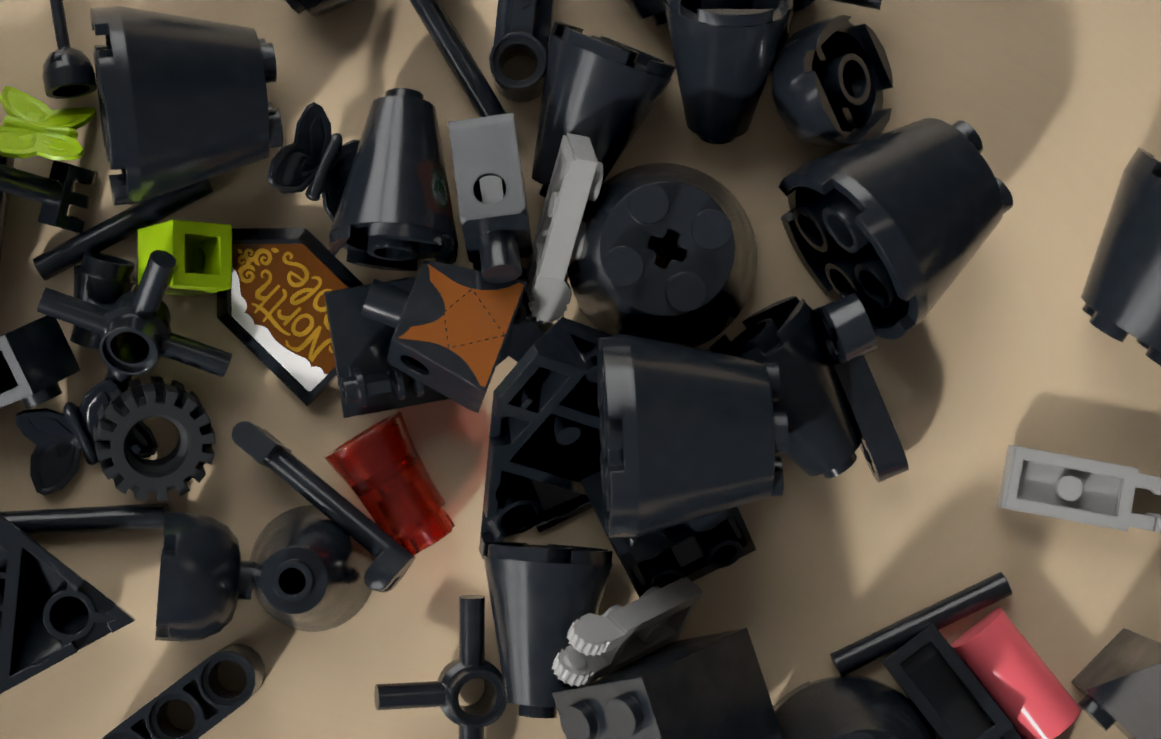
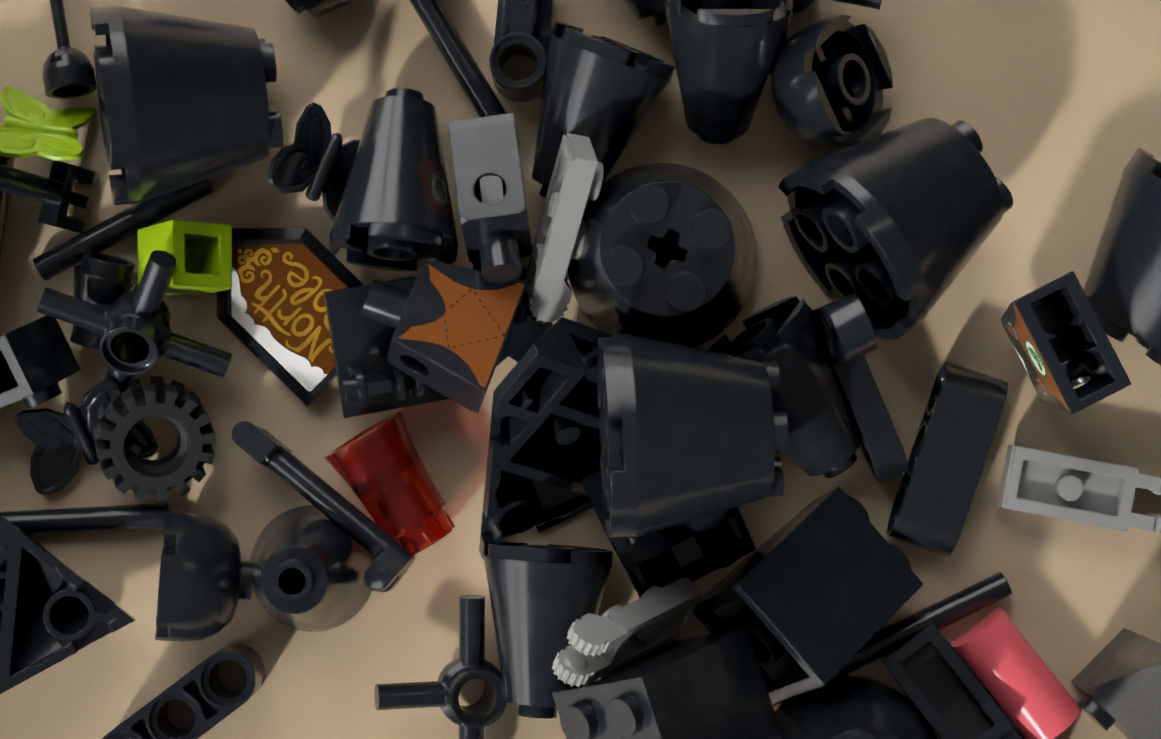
(812, 594): none -> black slope
(947, 458): none -> black beam
(1064, 345): none -> black torso

